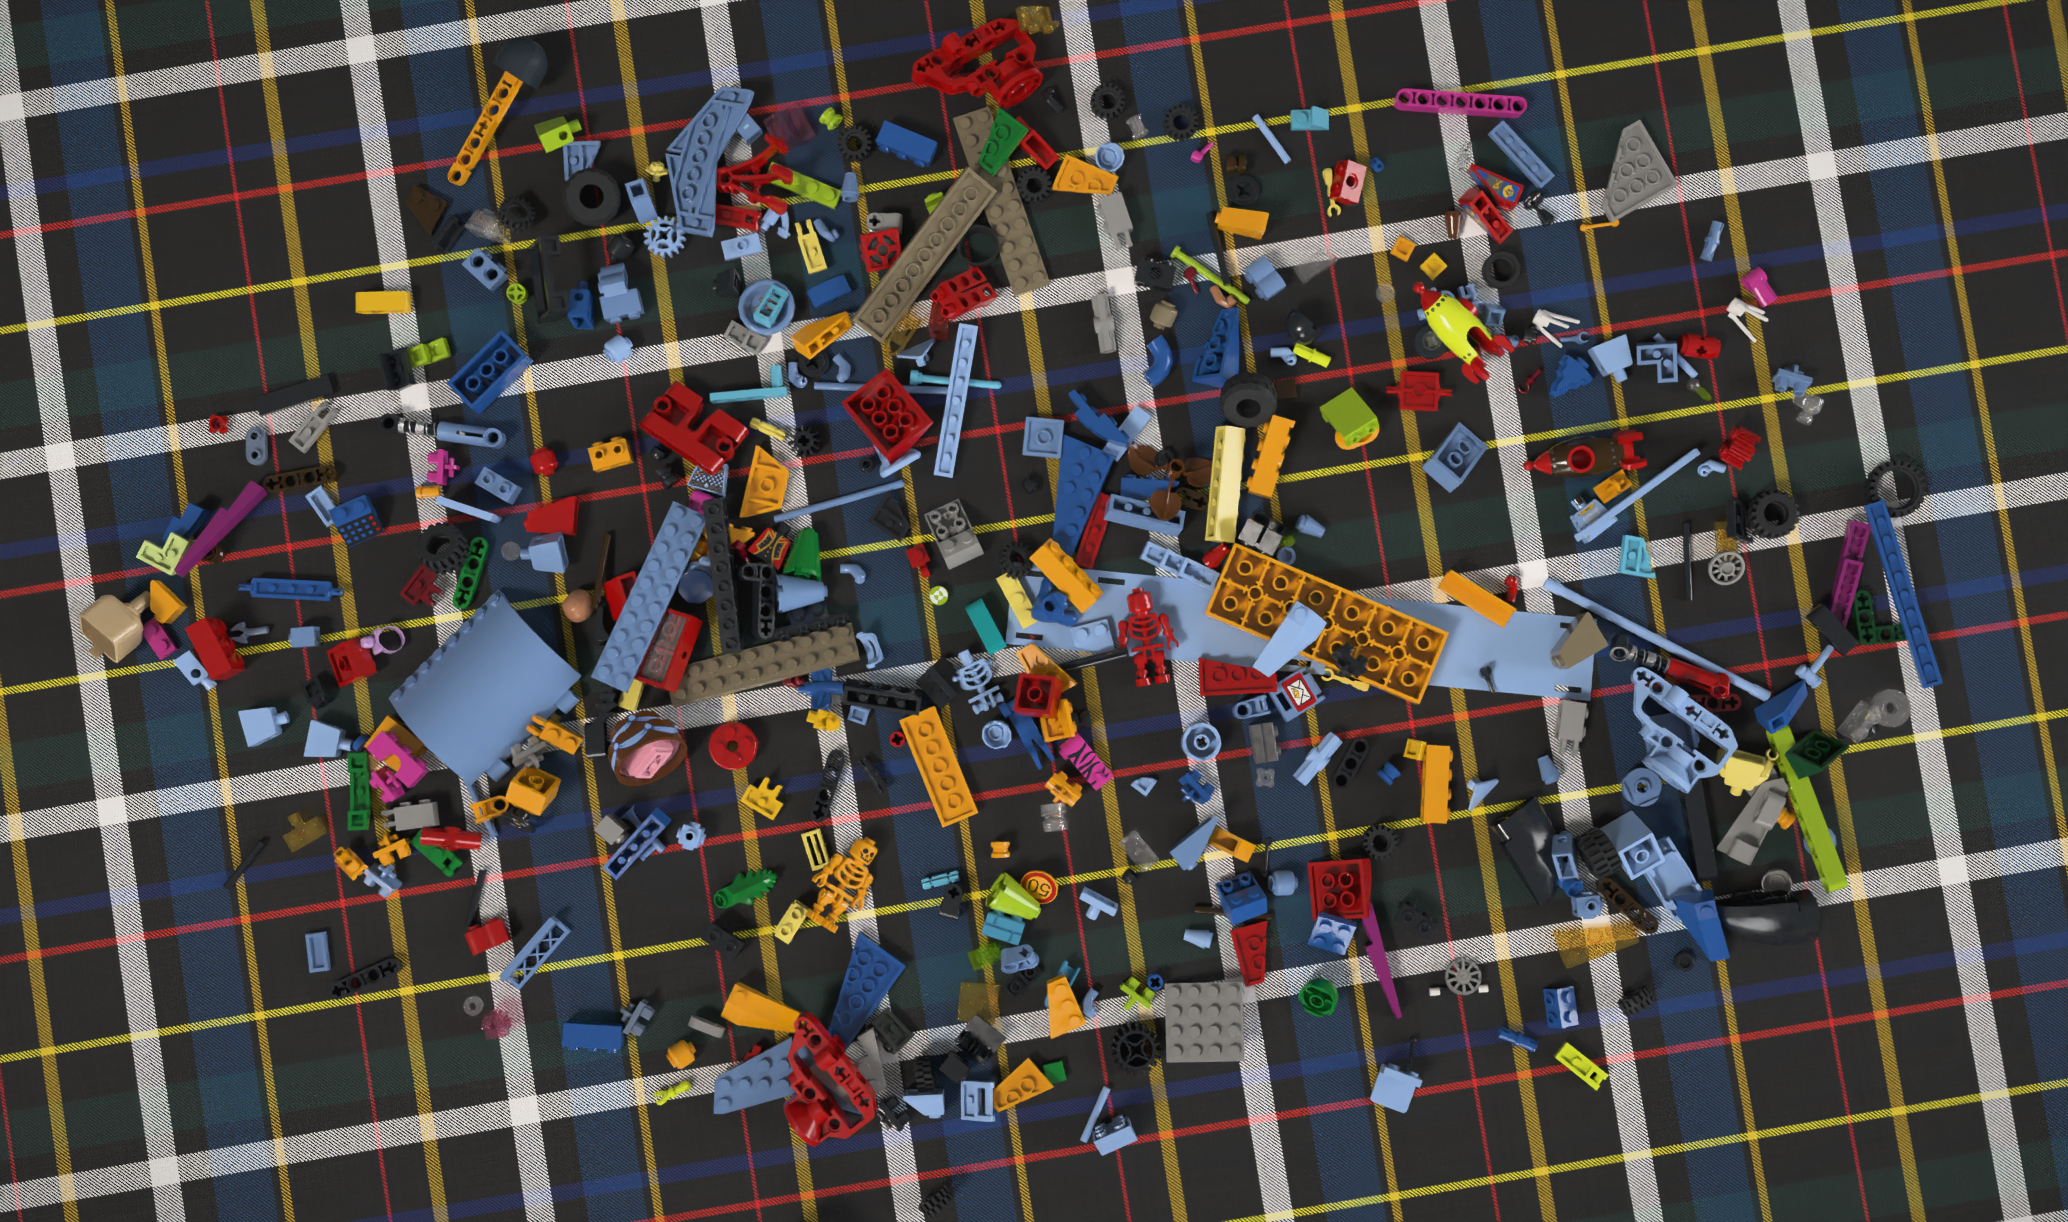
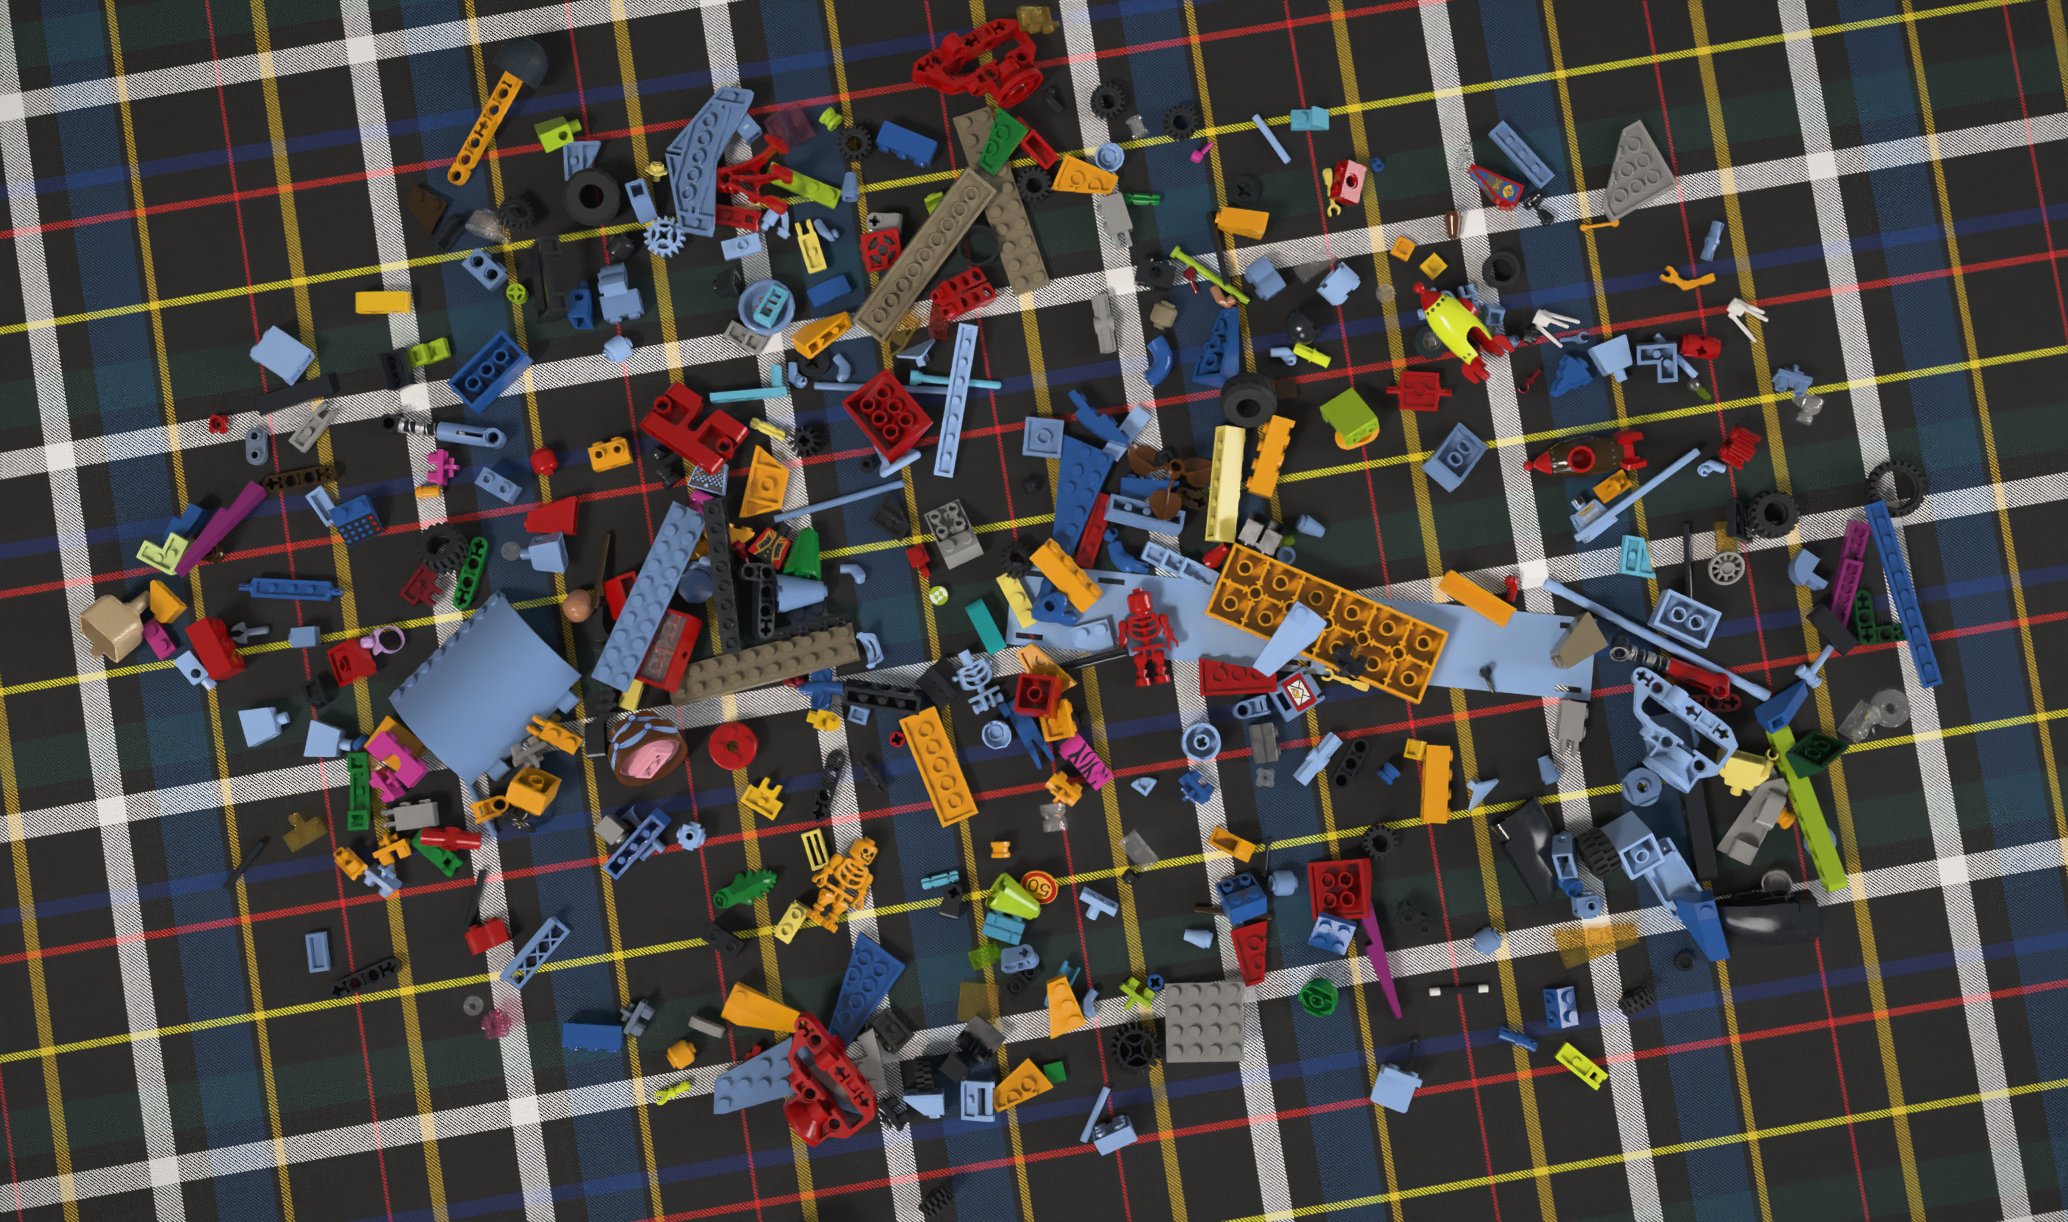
(282, 354): none -> light blue panel
(468, 509): light blue tile -> none
(1121, 559): none -> blue arm
(1141, 199): none -> green axle
(1191, 846): medium blue slope -> none
(1231, 162): dark brown wheel -> none
(1338, 284): none -> light blue brick
(1463, 977): light grey wheel -> none
(1467, 98): dark pink beam -> none
(1485, 214): red slope -> none
(1487, 940): none -> medium blue head
(1628, 903): dark brown beam -> none
(1683, 284): none -> light orange piece
(1684, 618): none -> light blue brick
(1757, 283): dark pink piece -> none
(1801, 570): none -> medium blue brick

